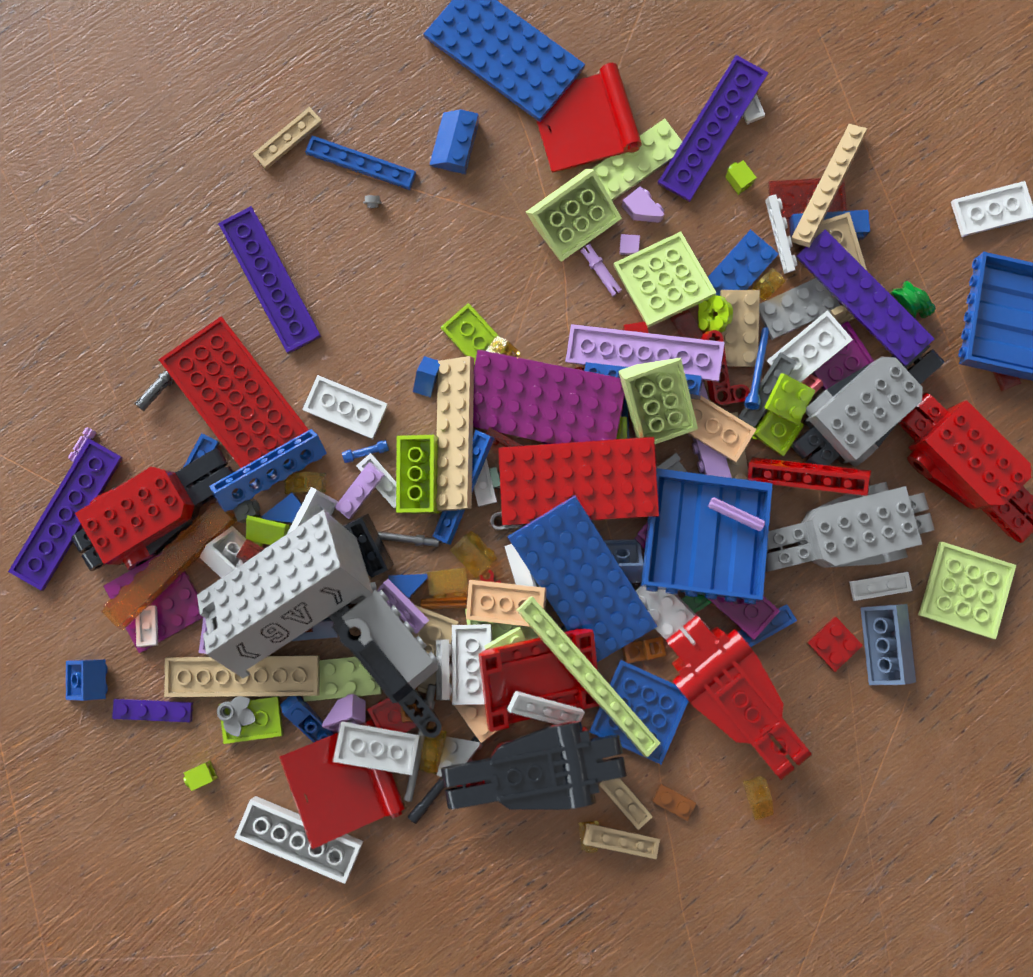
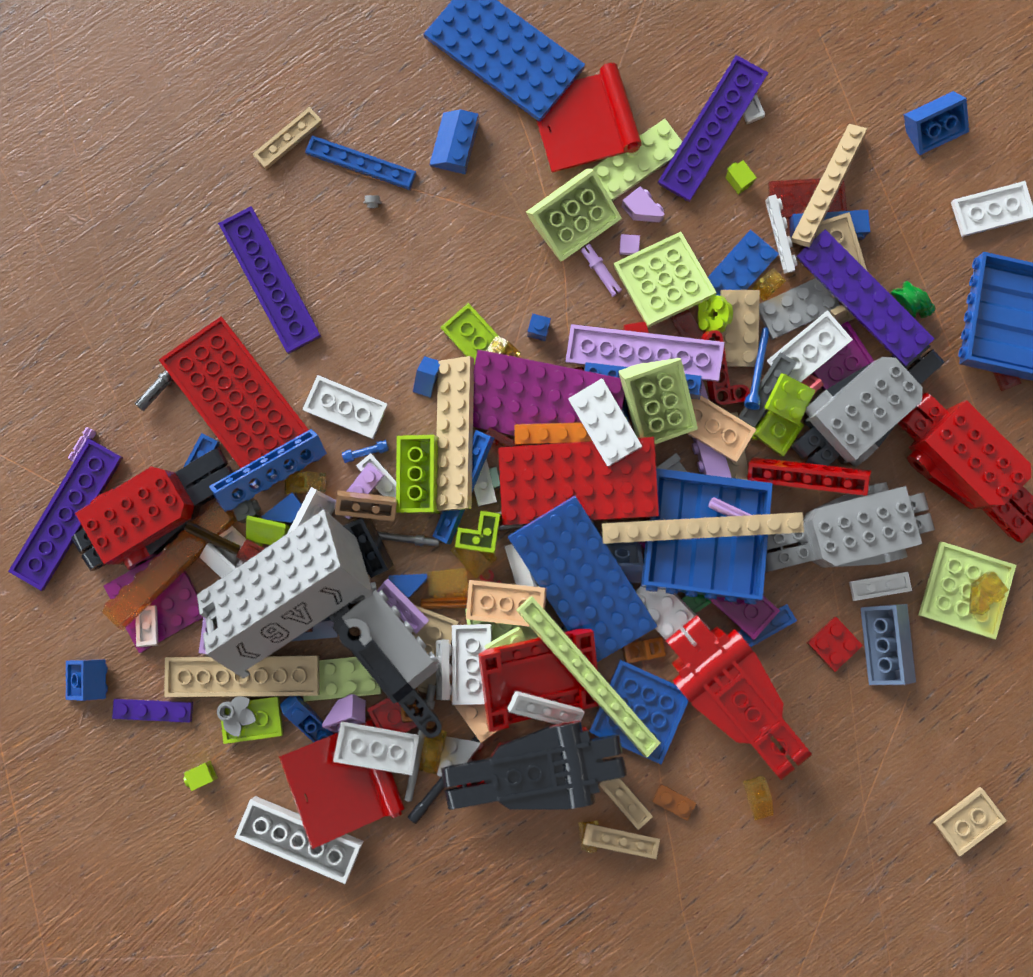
(212, 538): none -> dark brown axle
(365, 505): none -> medium nougat brick
(482, 539): none -> lime brick
(538, 327): none -> blue brick
(550, 433): none -> orange plate
(605, 422): none -> white plate
(703, 528): none -> tan plate
(937, 122): none -> blue slope
(969, 821): none -> tan plate
(986, 591): none -> clear yellow slope

